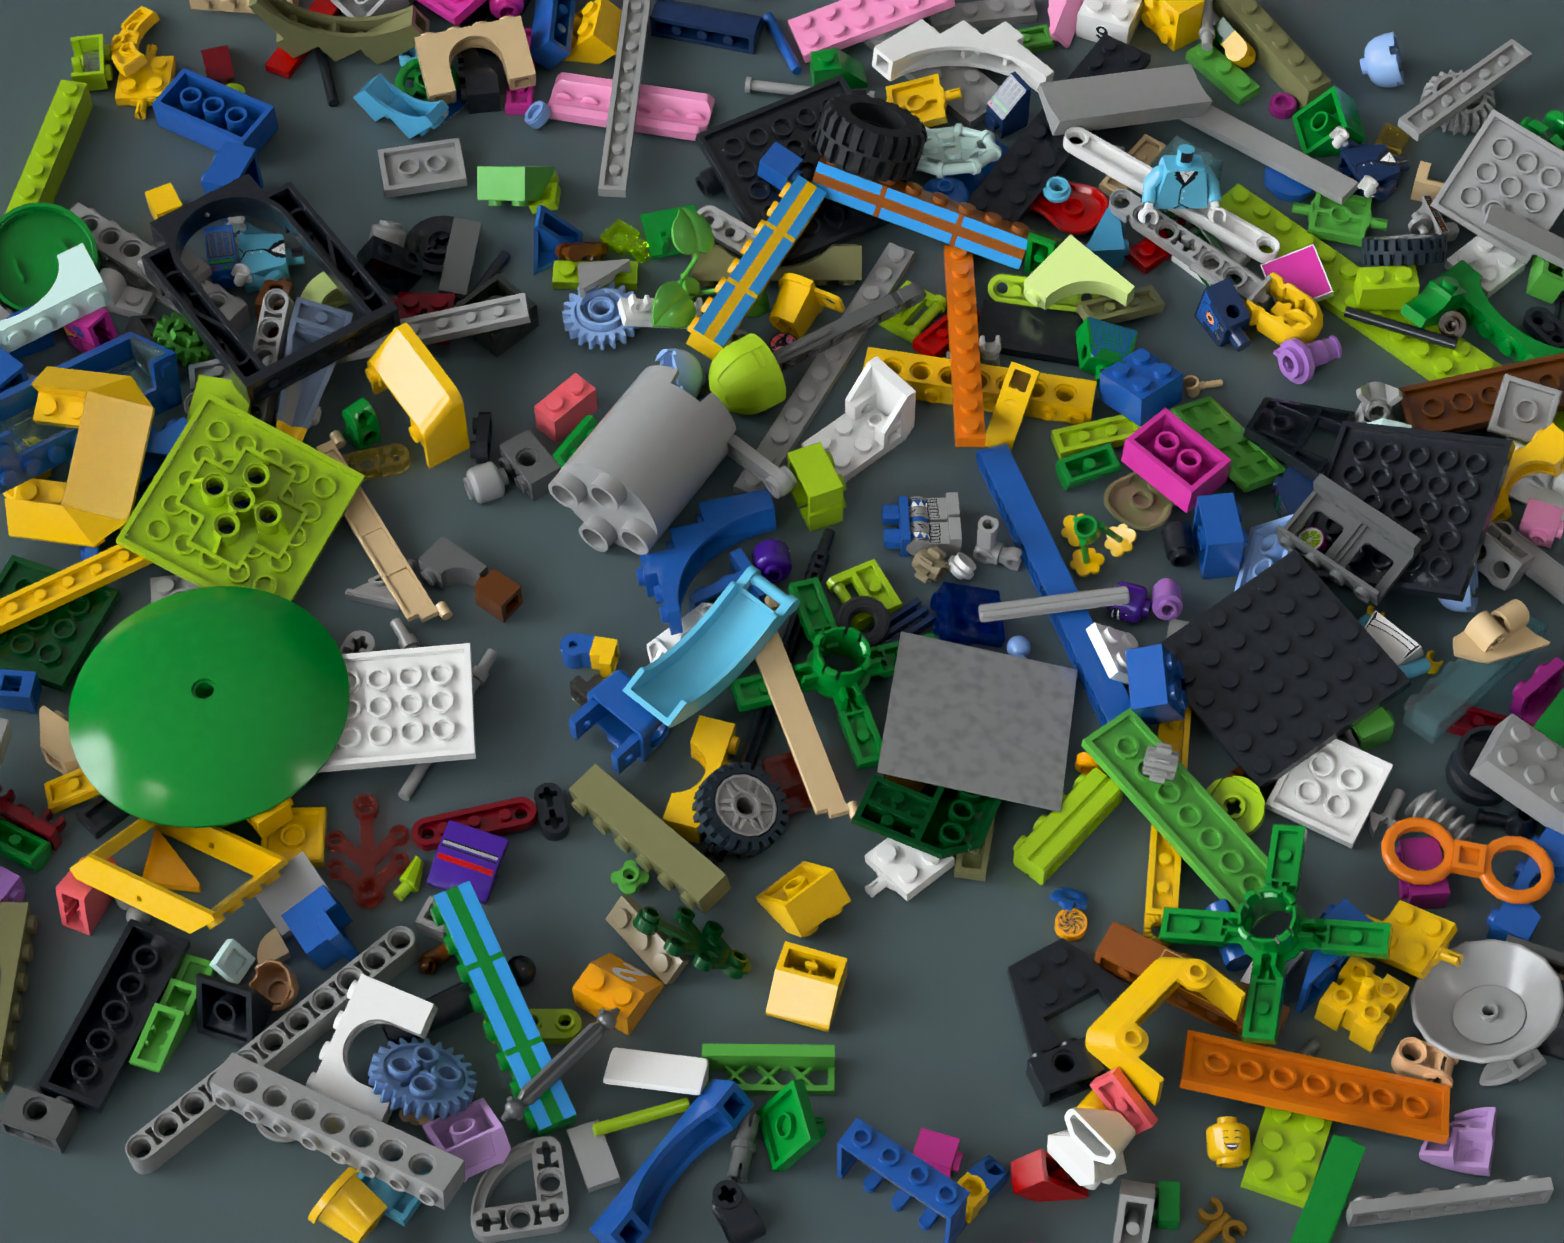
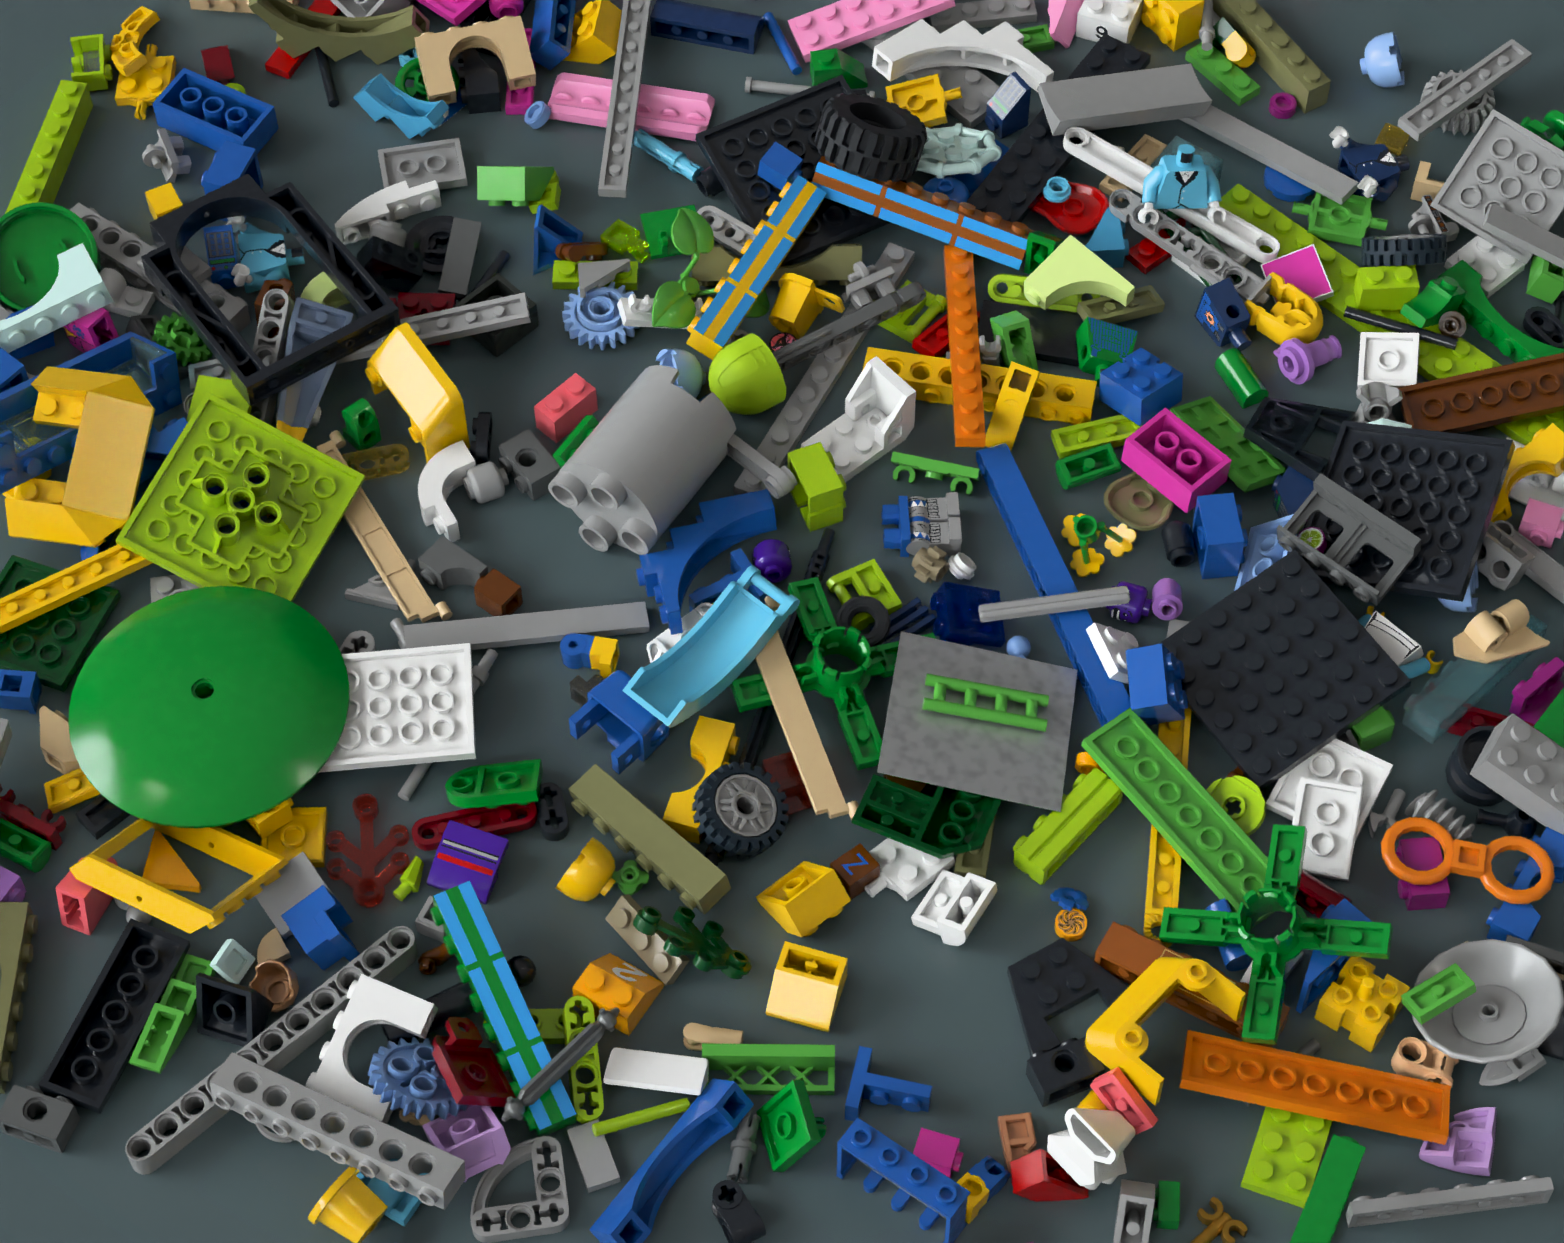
(164, 156): none -> light grey hips
(387, 204): none -> white slope
(438, 479): none -> white arch
(468, 1069): none -> dark red plate
(496, 784): none -> green plate
(531, 627): none -> light grey tile
(589, 873): none -> yellow cylinder
(589, 1060): none -> lime beam
(674, 160): none -> medium azure pin
(696, 1034): none -> tan bar
(856, 870): none -> reddish brown brick
(859, 290): none -> light grey hips
(882, 1089): none -> blue bracket
(935, 470): none -> bright green plate
(954, 906): none -> white brick
(989, 550): light grey bar -> none
(1001, 695): none -> bright green bar
(1015, 339): none -> bright green arch
(1016, 1136): none -> nougat tile
(1160, 763): light grey gear -> none
(1192, 380): tan hand -> none
(1228, 1142): yellow head -> none
(1240, 378): none -> green brick
(1316, 895): none -> dark red brick
(1321, 117): green slope -> none
(1332, 821): none -> white tile
(1388, 358): none -> white plate
(1419, 940): yellow plate -> none
(1438, 993): none -> bright green plate
(1523, 408): light grey tile -> none

